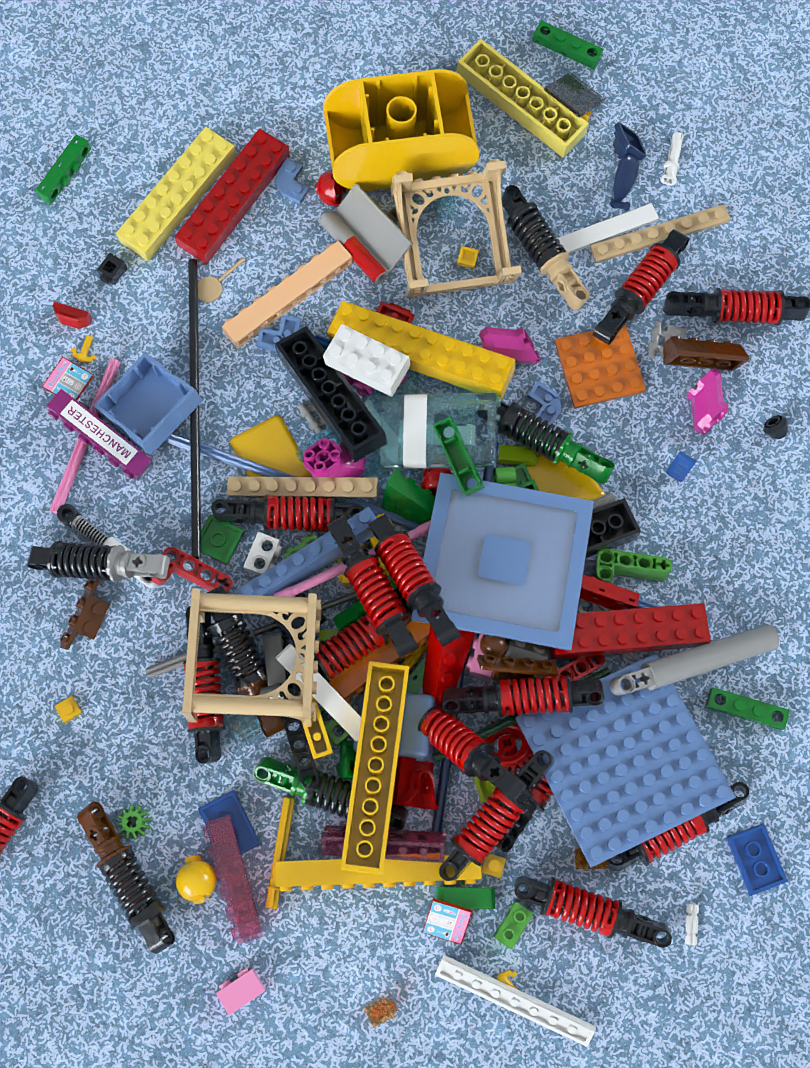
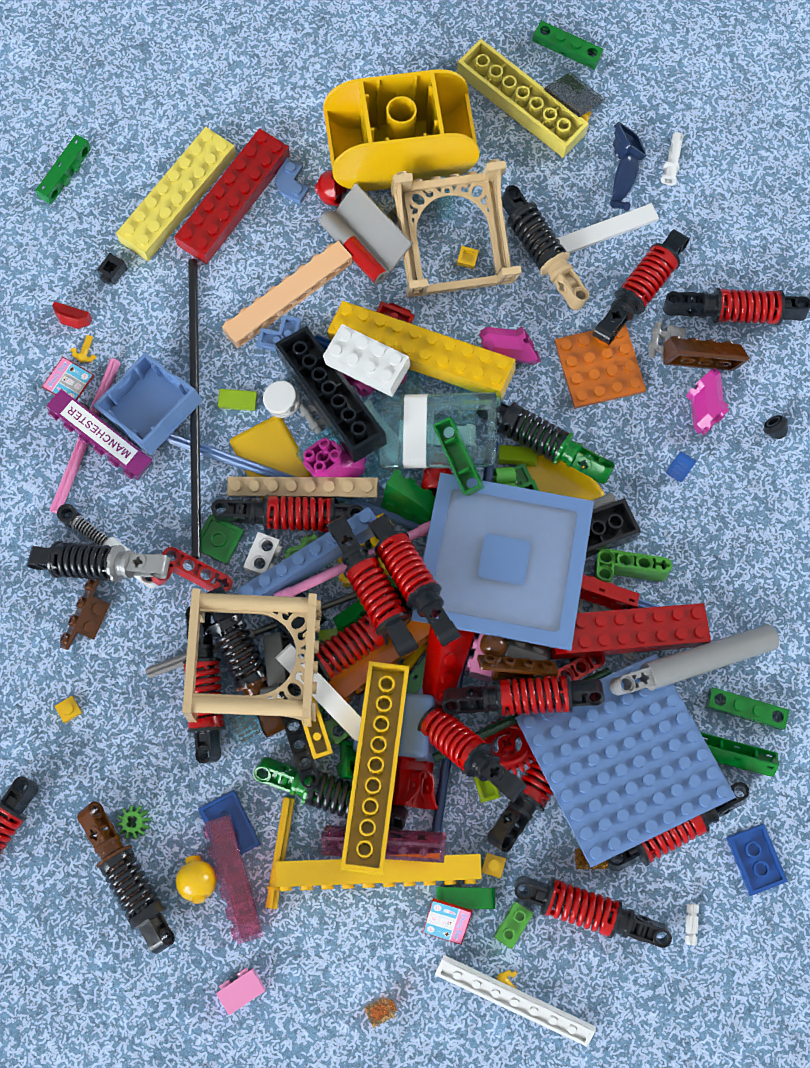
(210, 287): tan piece -> none
(237, 399): none -> lime tile
(281, 399): none -> white head
(478, 841): piece -> none
(548, 401): medium blue plate -> none
(658, 233): tan plate -> none
(745, 757): none -> green piece

